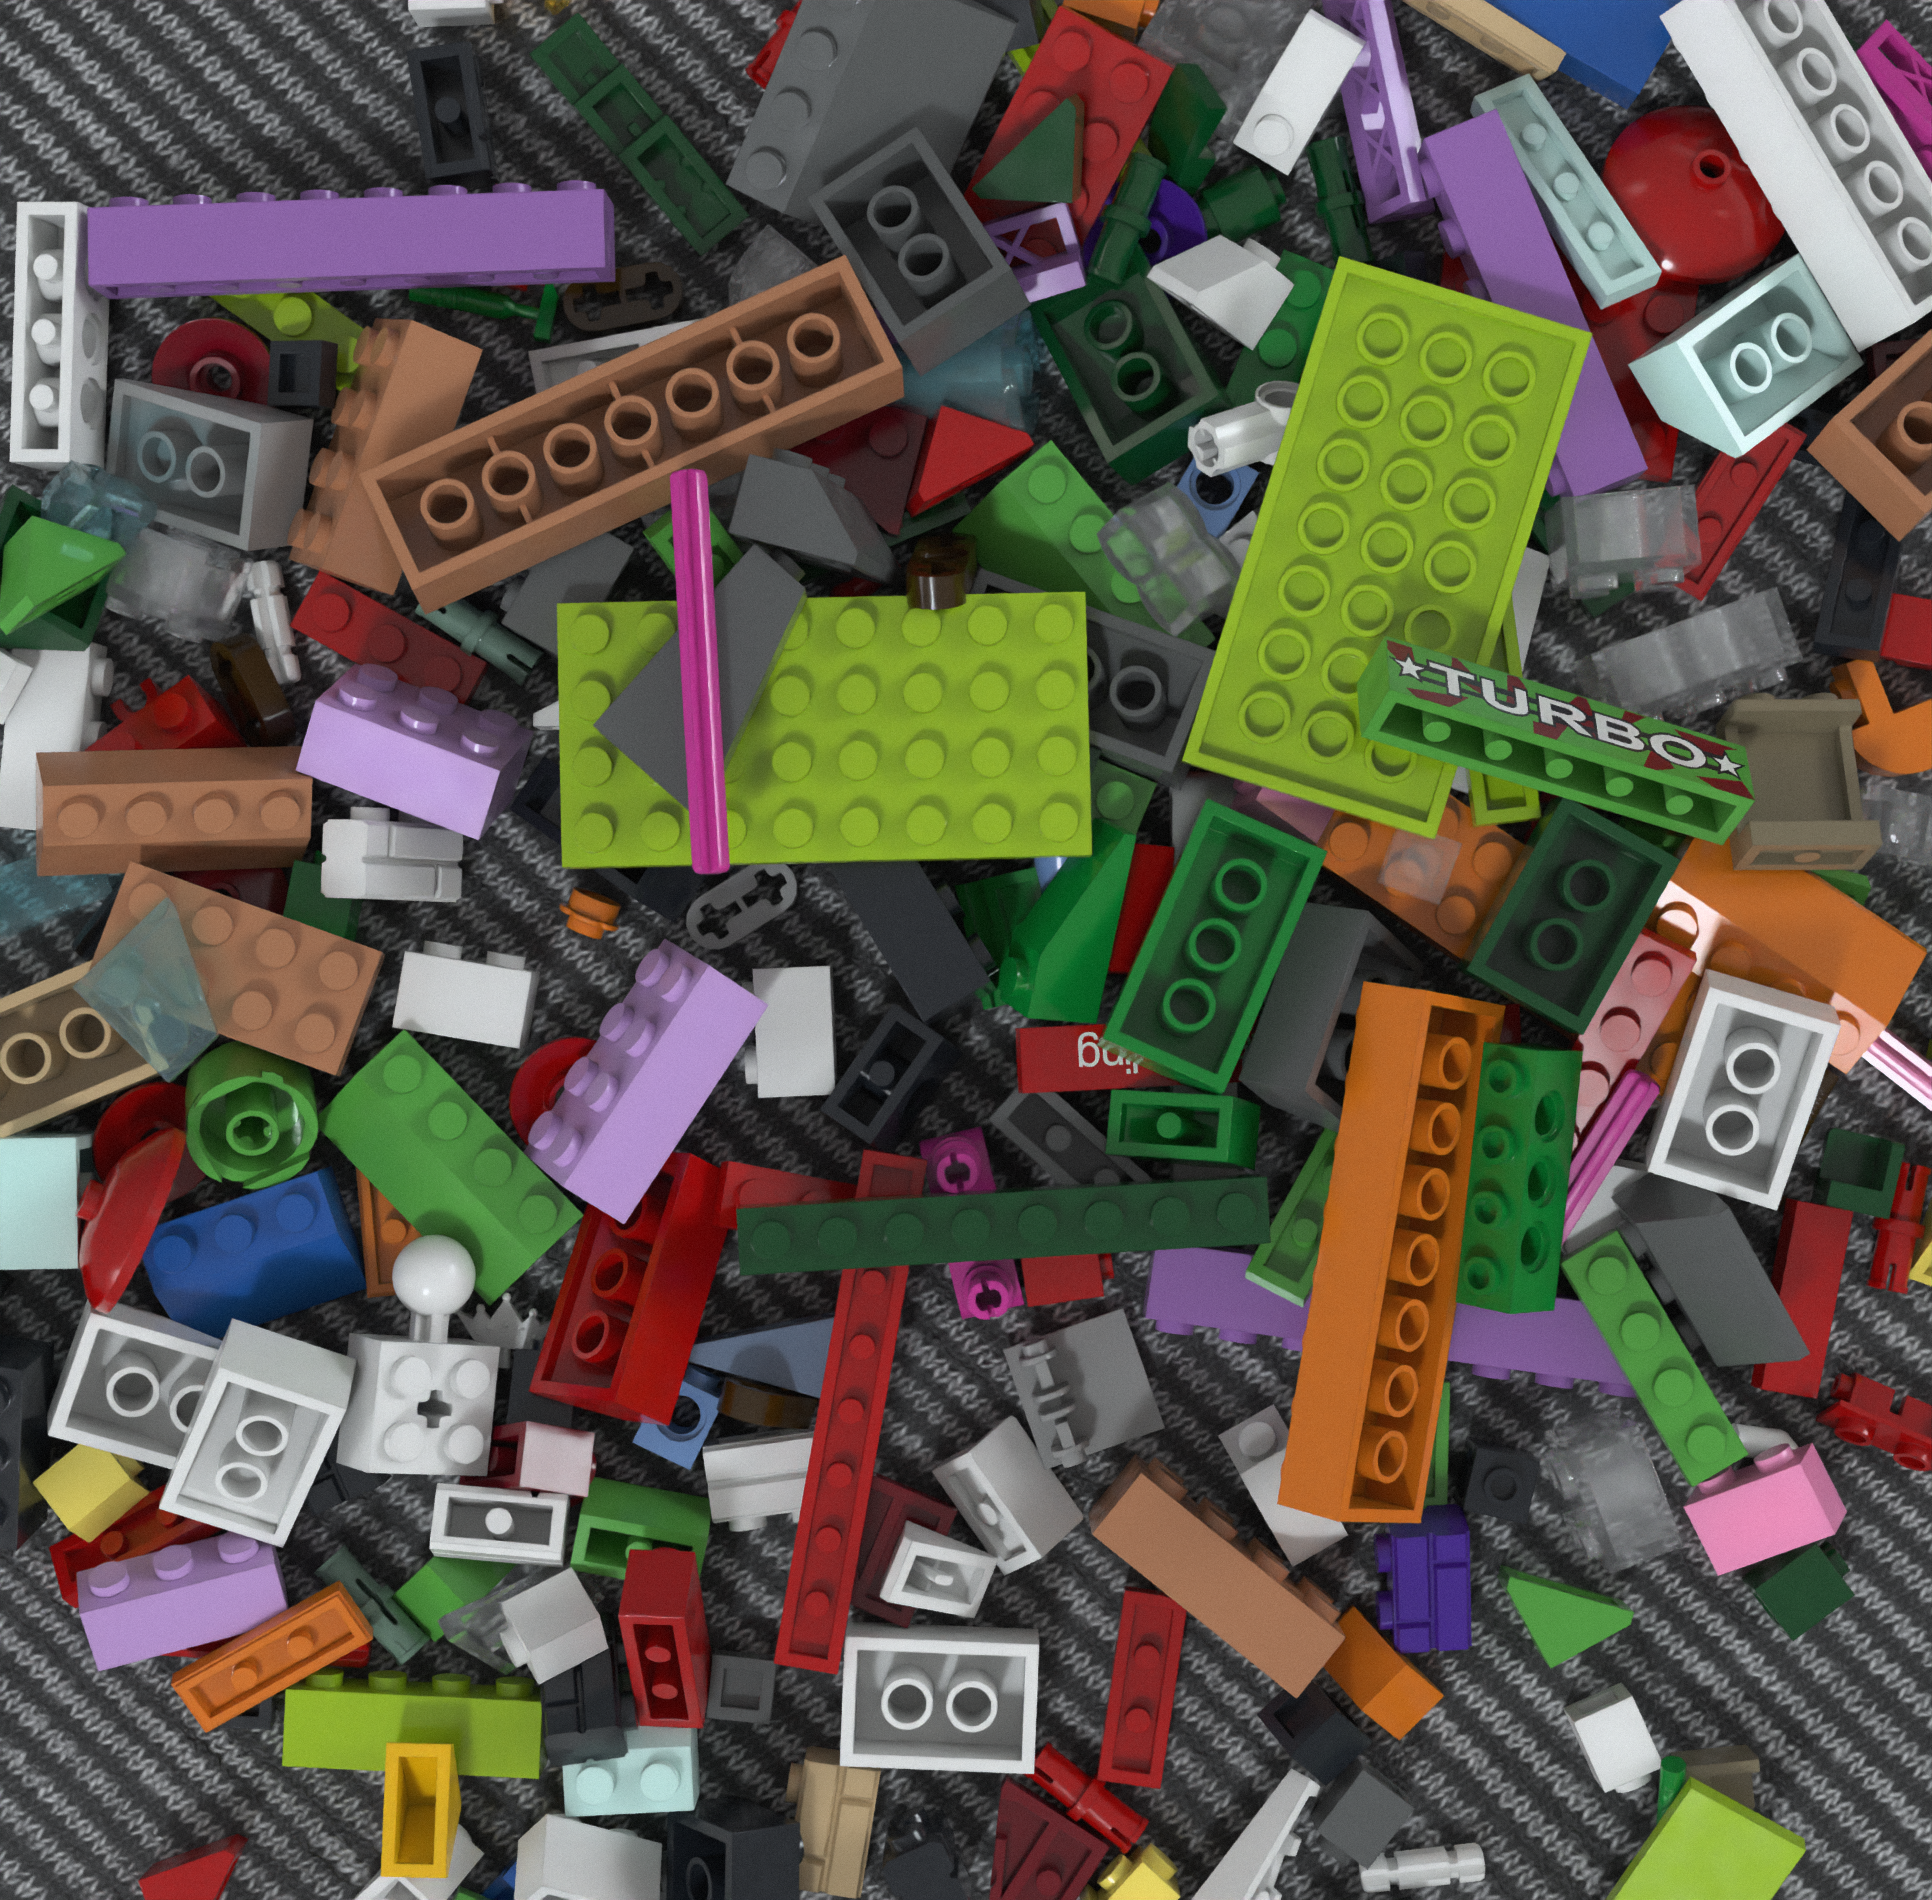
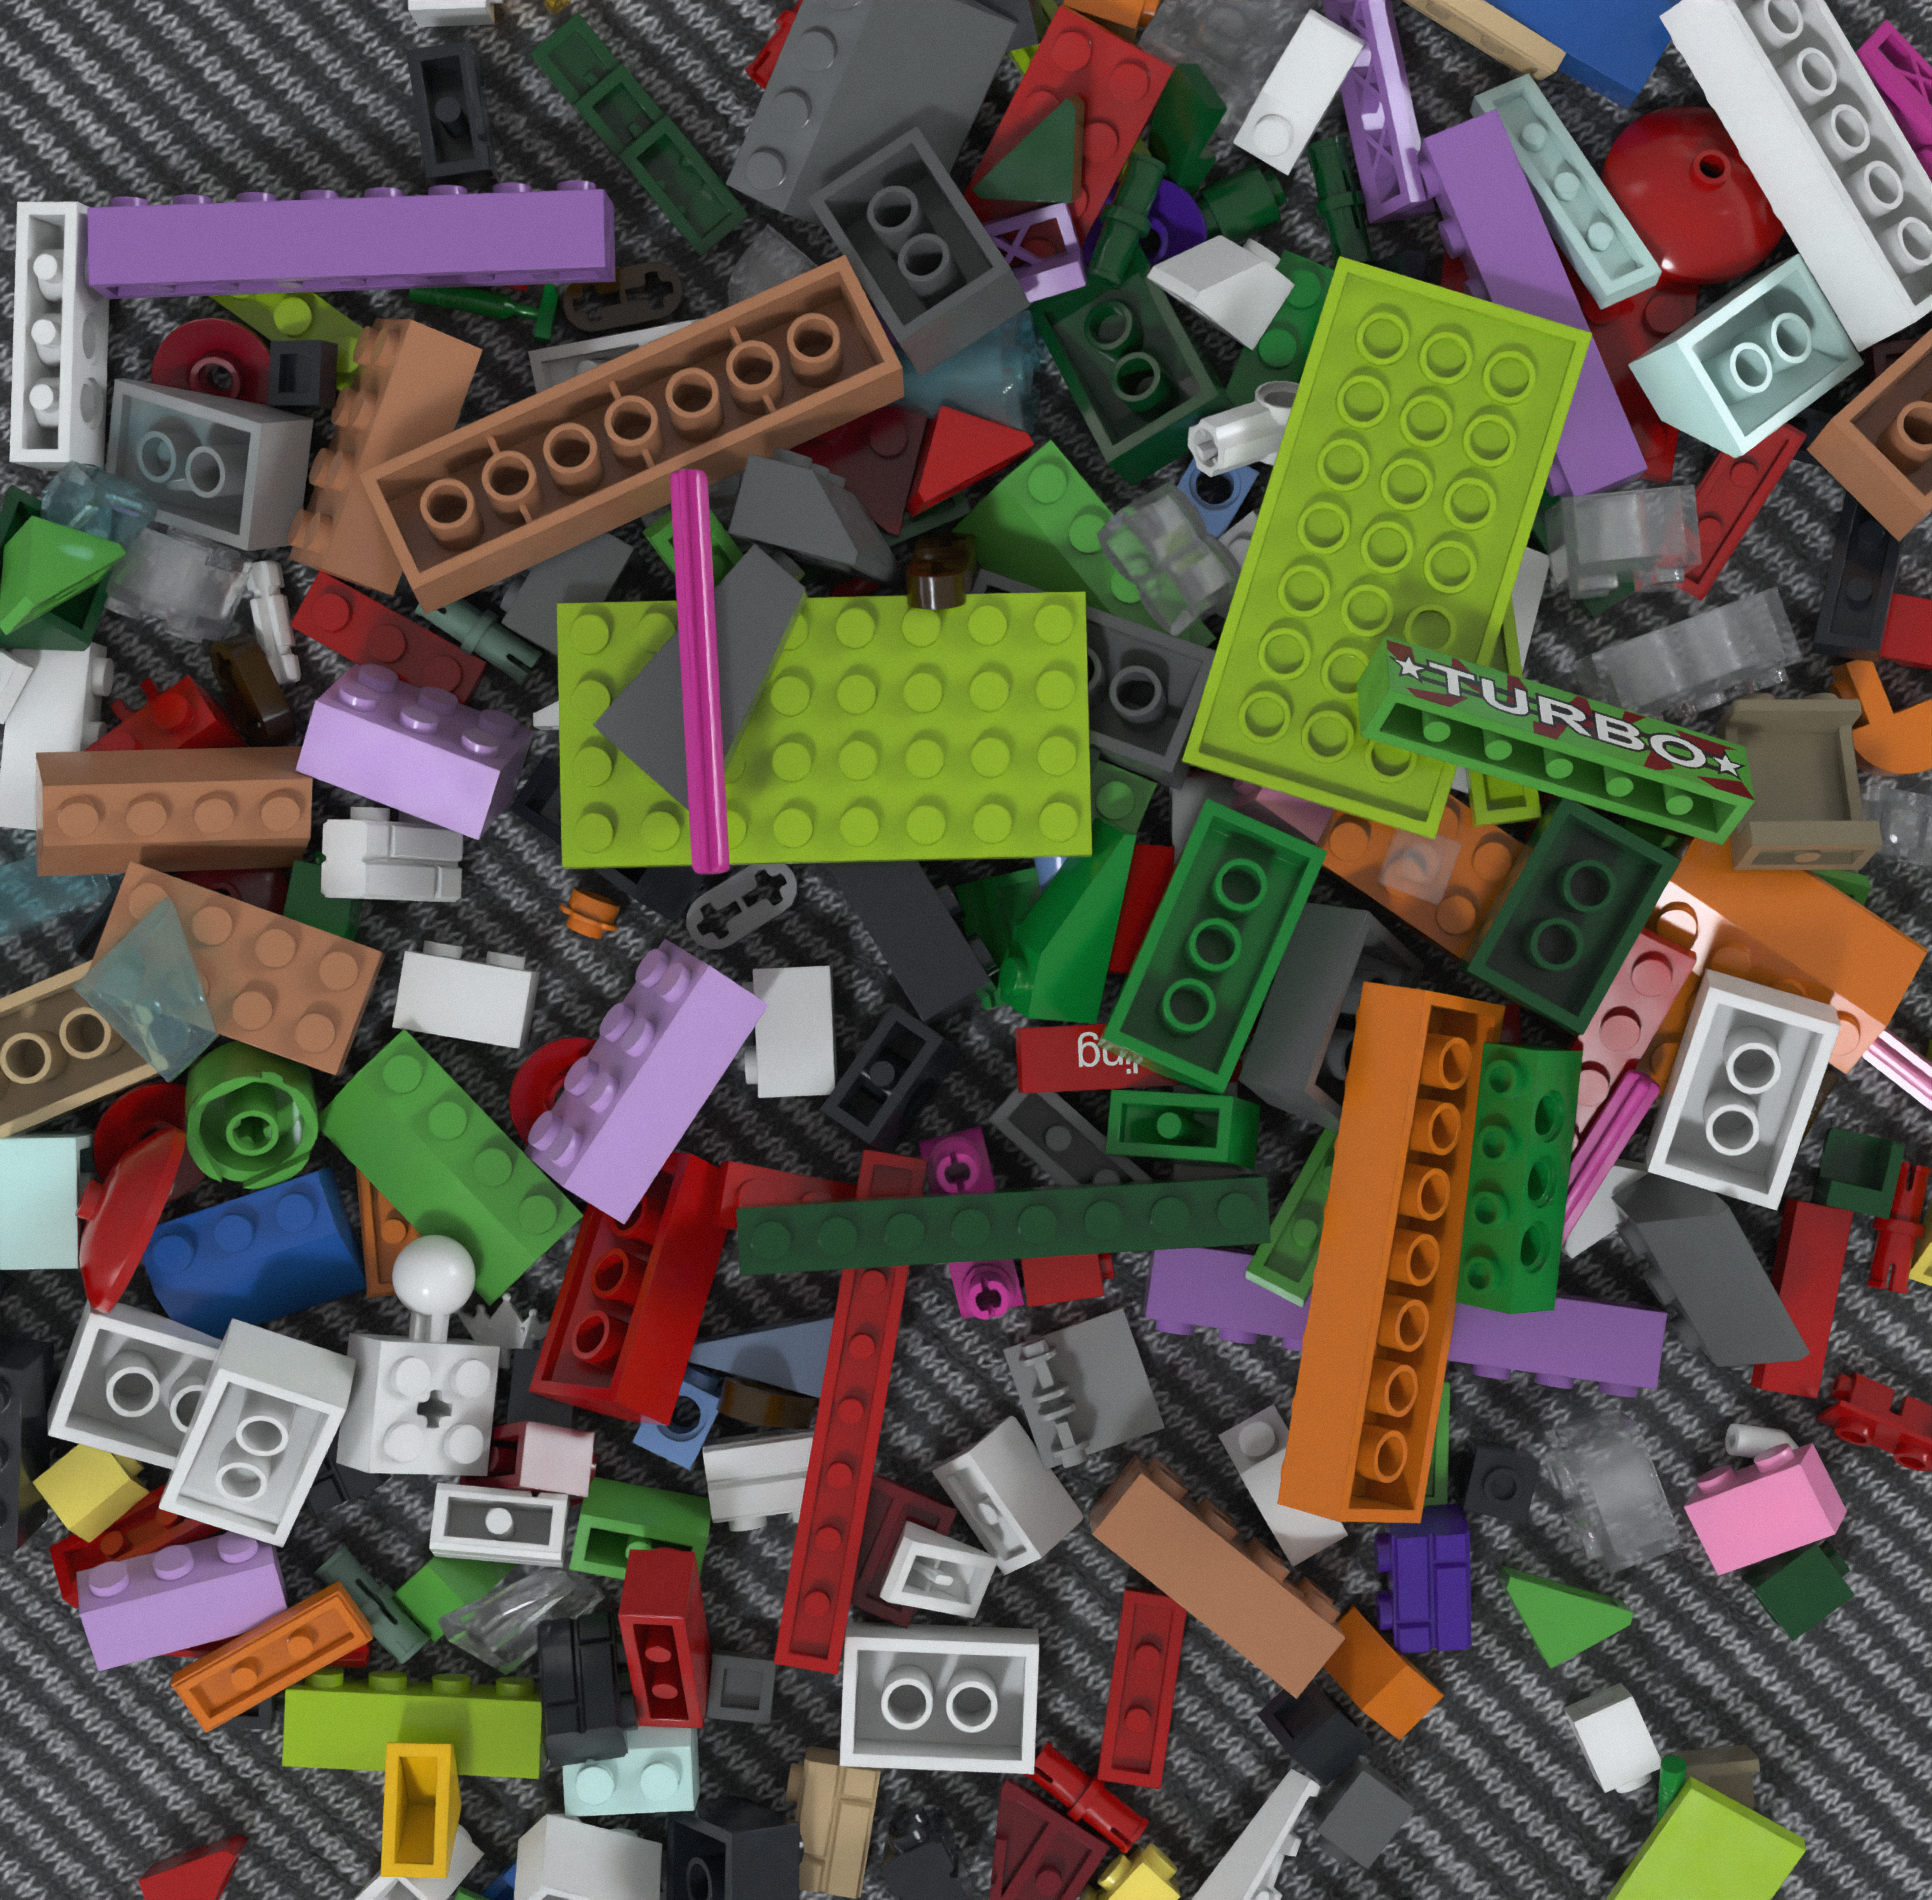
(552, 1627): white brick -> none
(1424, 1868): white axle -> none
(1652, 1357): bright green plate -> none

